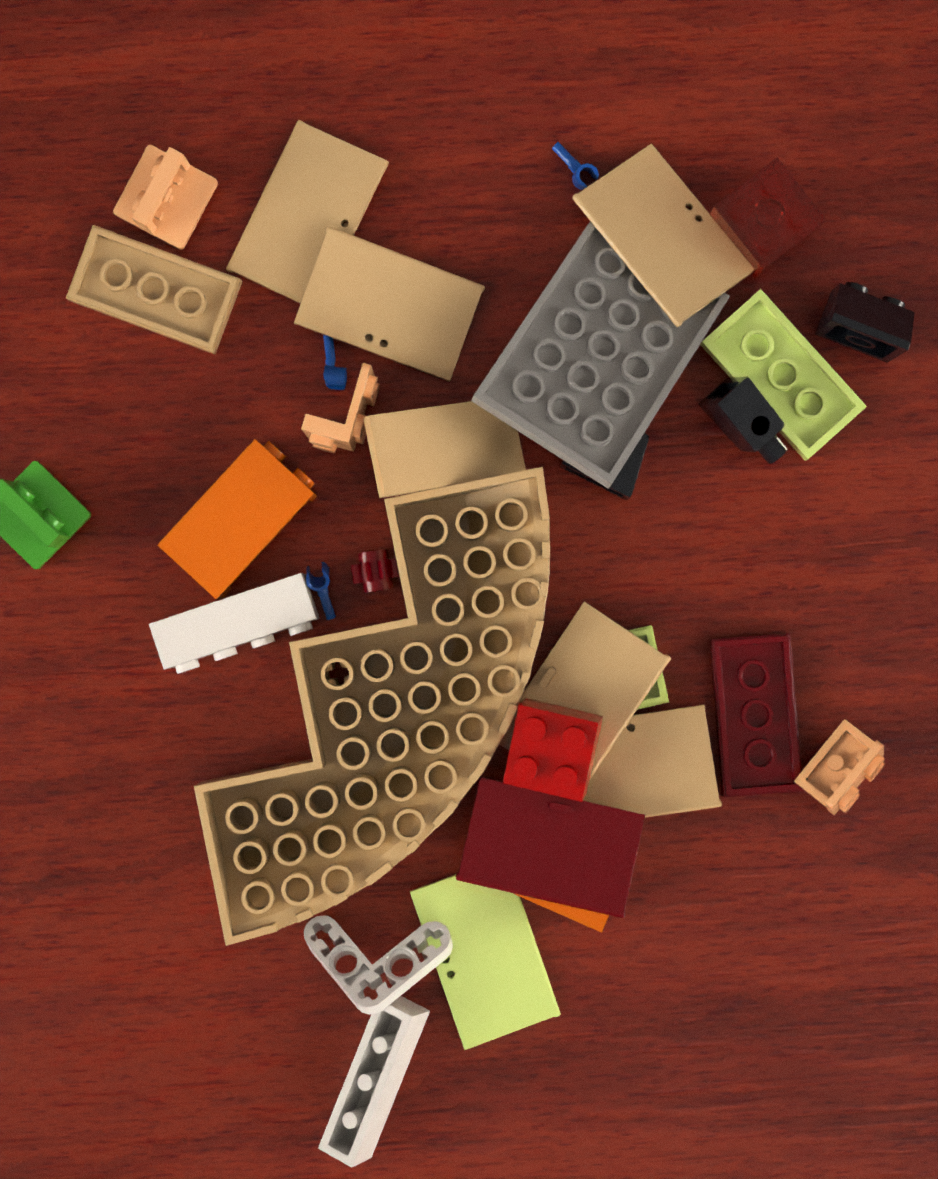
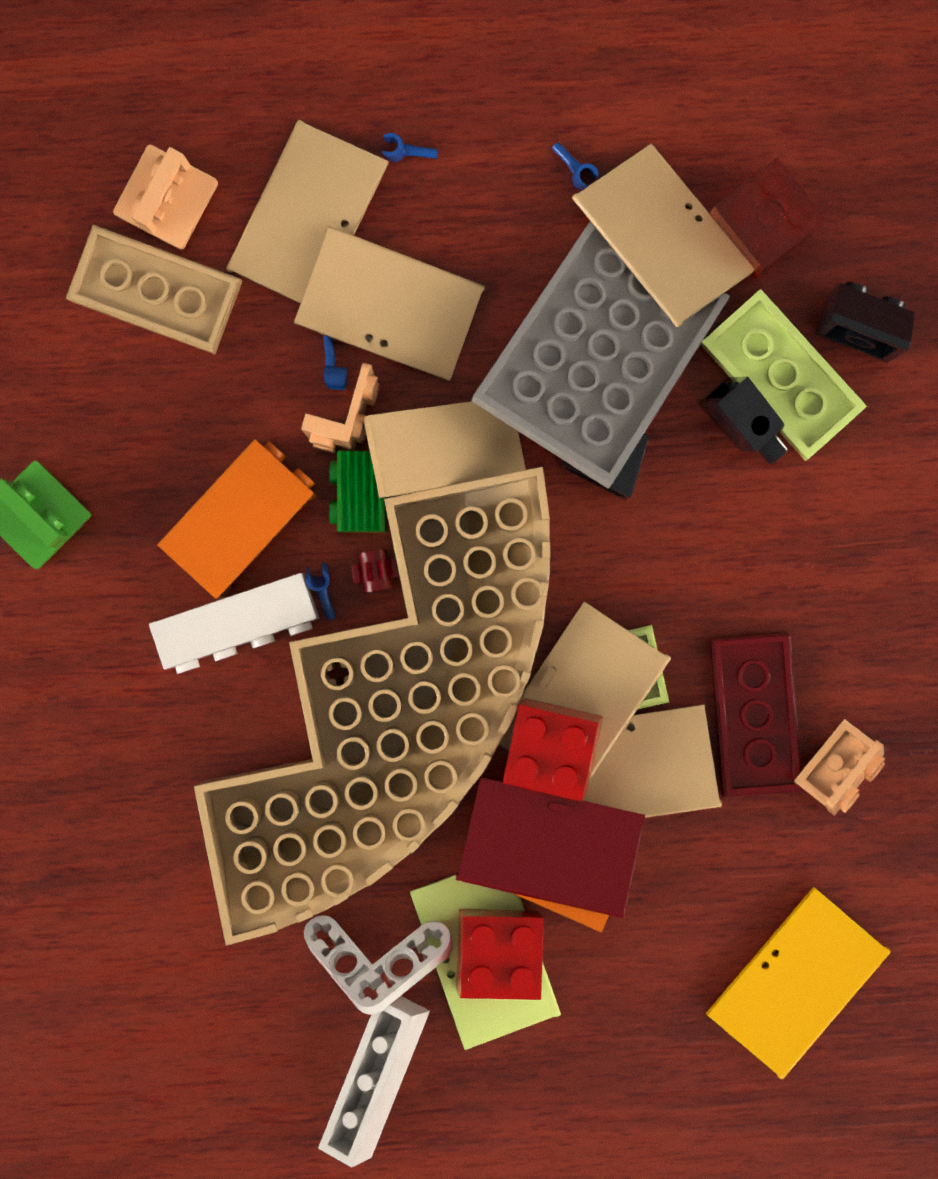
(358, 501): none -> green brick
(406, 149): none -> blue hand
(500, 954): none -> red brick
(803, 987): none -> yellow container

